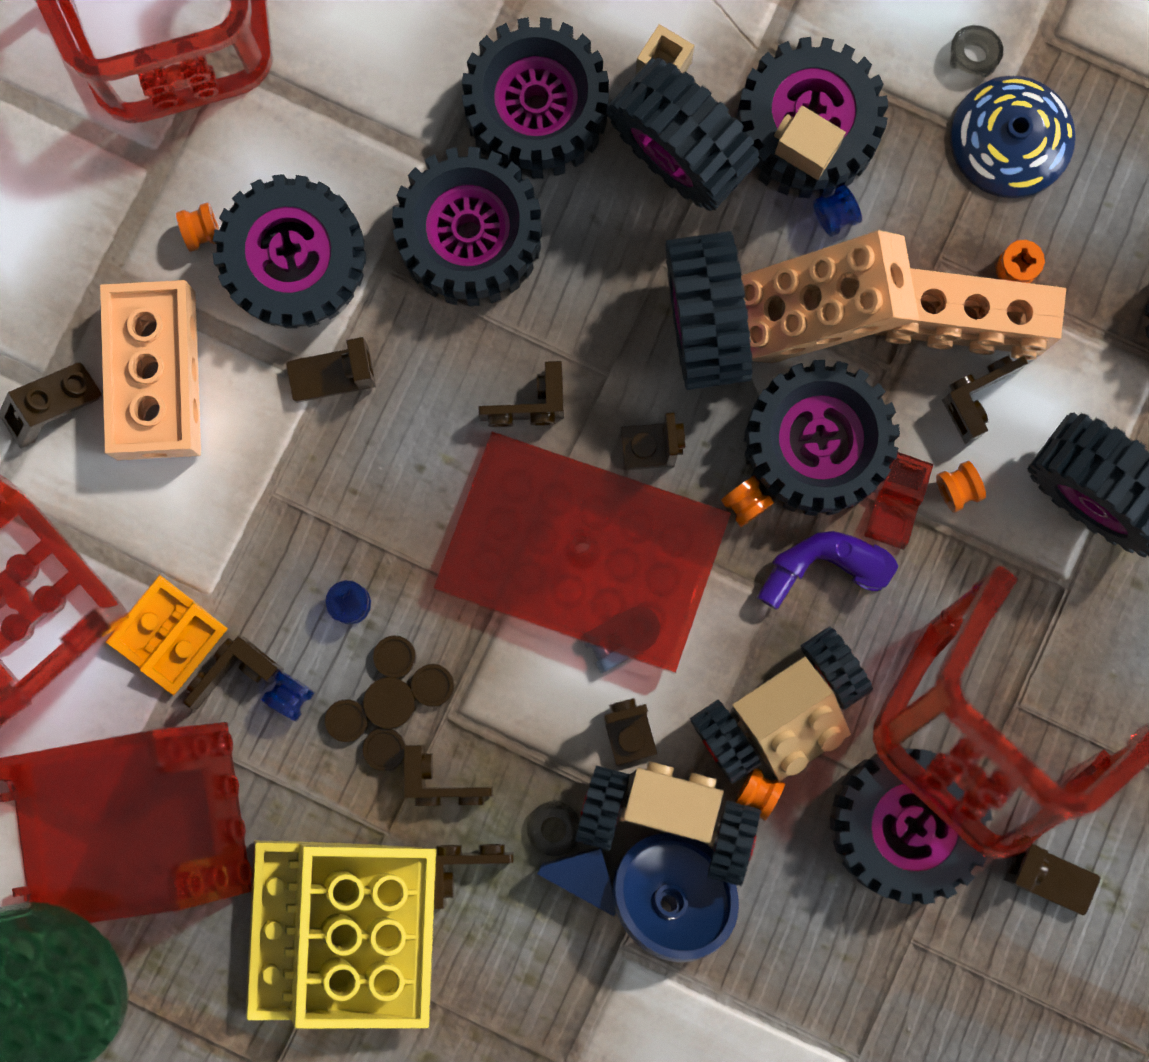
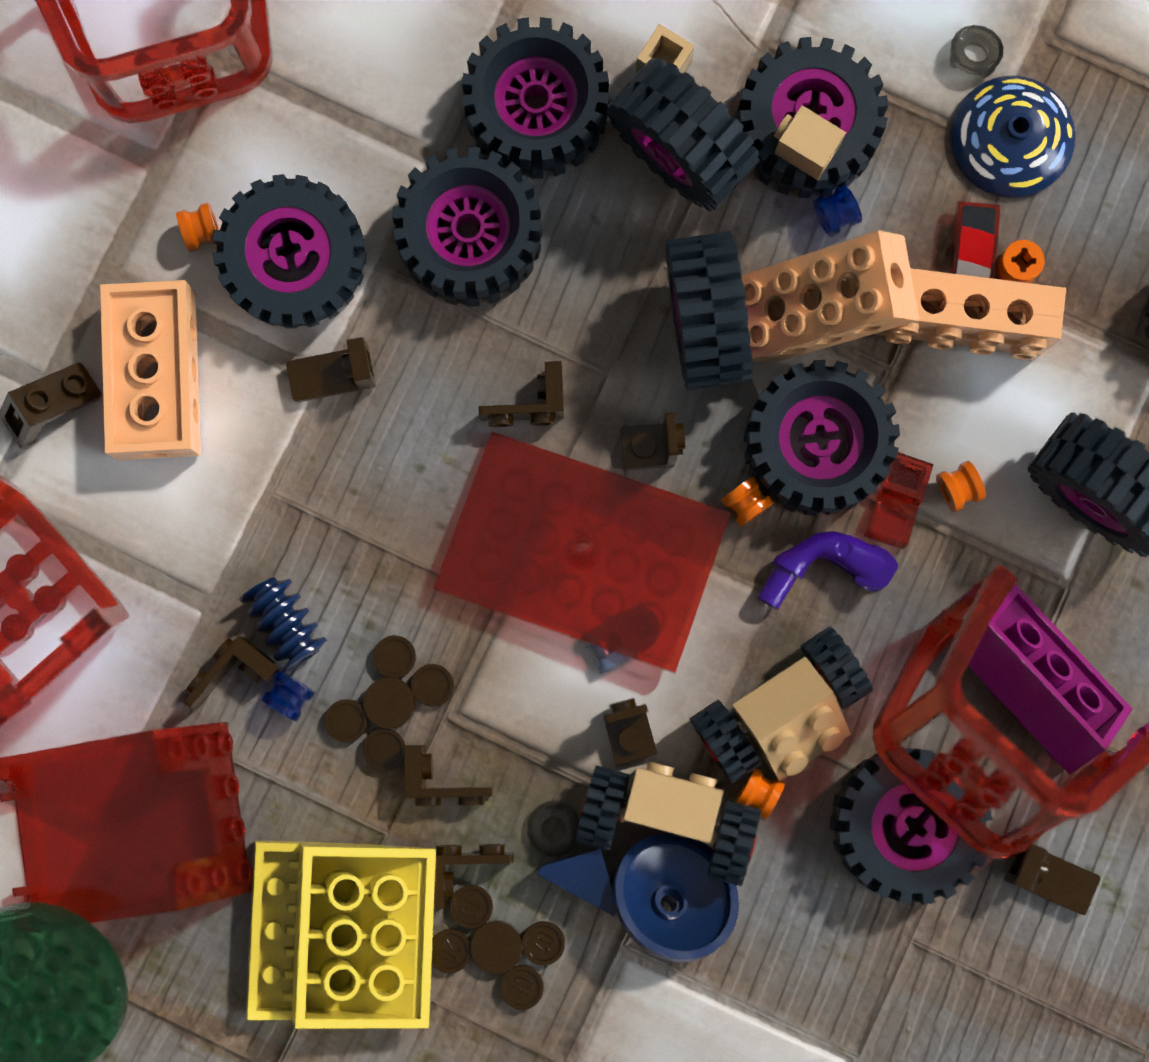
(166, 634): light orange slope -> none
(283, 622): none -> dark blue piece
(356, 604): clear blue wheel -> none
(497, 947): none -> dark brown piece
(971, 416): dark brown bracket -> none
(975, 239): none -> slope
(1048, 683): none -> magenta slope

